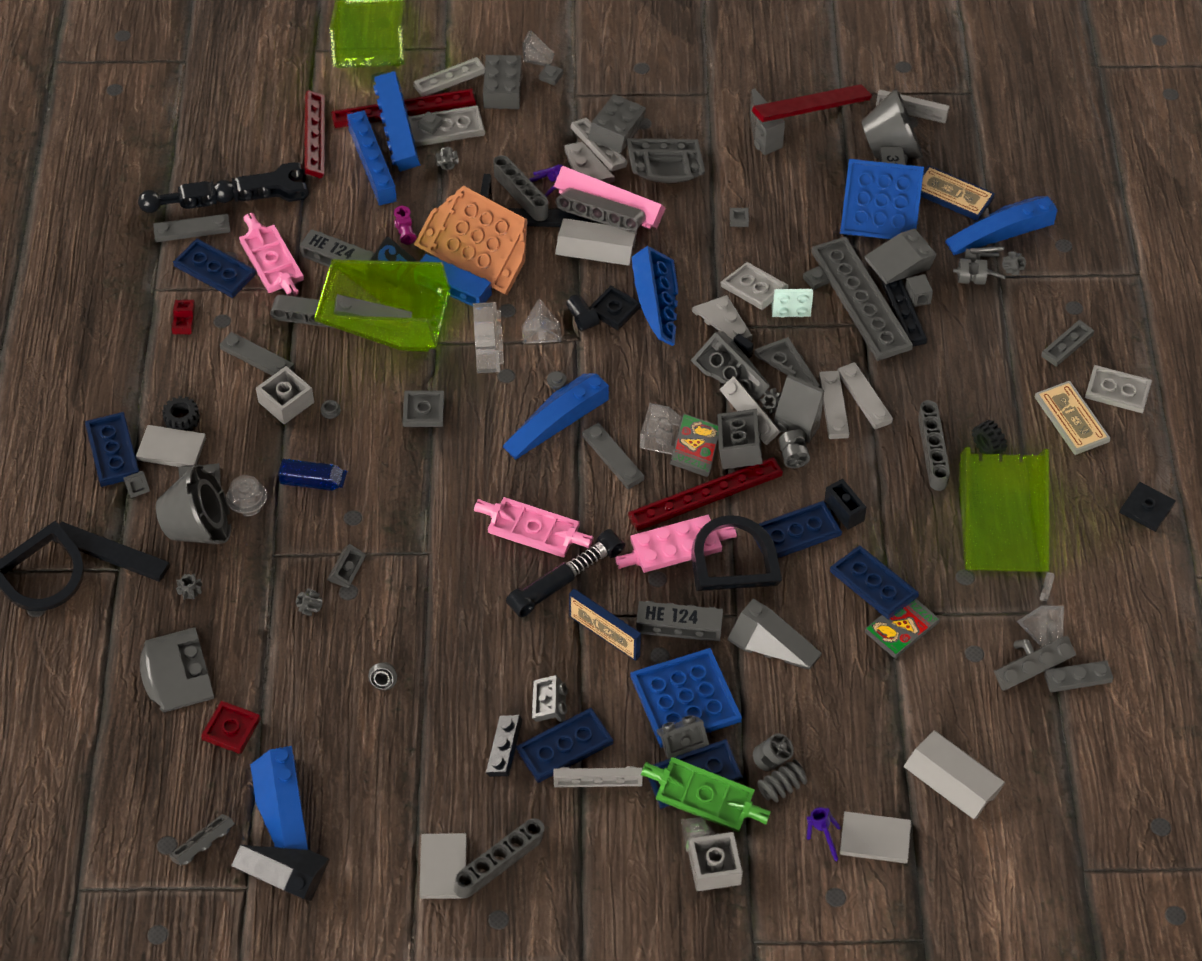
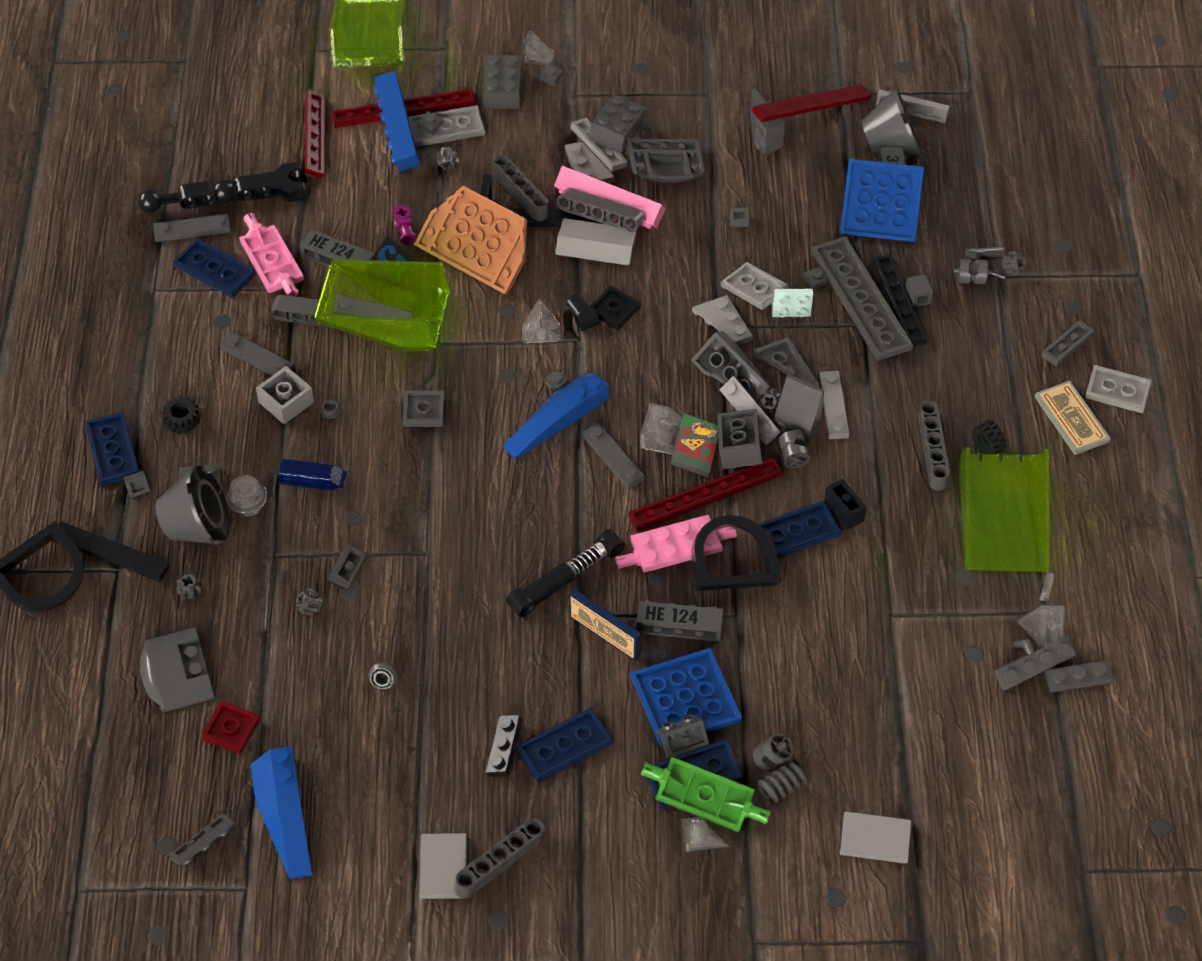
(170, 446): light grey tile -> none
(183, 316): dark red slope -> none
(286, 868): black wedge -> none
(371, 158): blue brick -> none
(449, 77): light grey plate -> none
(463, 284): blue brick -> none
(488, 337): clear brick -> none
(533, 526): bright pink plate -> none
(549, 699): dark grey bracket -> none
(552, 174): dark purple plant -> none
(597, 777): light grey plate -> none
(656, 291): blue wedge -> none
(715, 861): light grey brick -> none
(744, 344): black plate -> none
(766, 633): dark grey wedge -> none
(821, 820): dark purple plant -> none
(865, 396): light grey plate -> none
(874, 582): dark blue tile -> none
(901, 257): dark grey slope -> none
(903, 628): tile -> none
(954, 774): light grey slope -> none
(955, 193): tile -> none
(1005, 223): blue wedge -> none
(1147, 506): black plate -> none

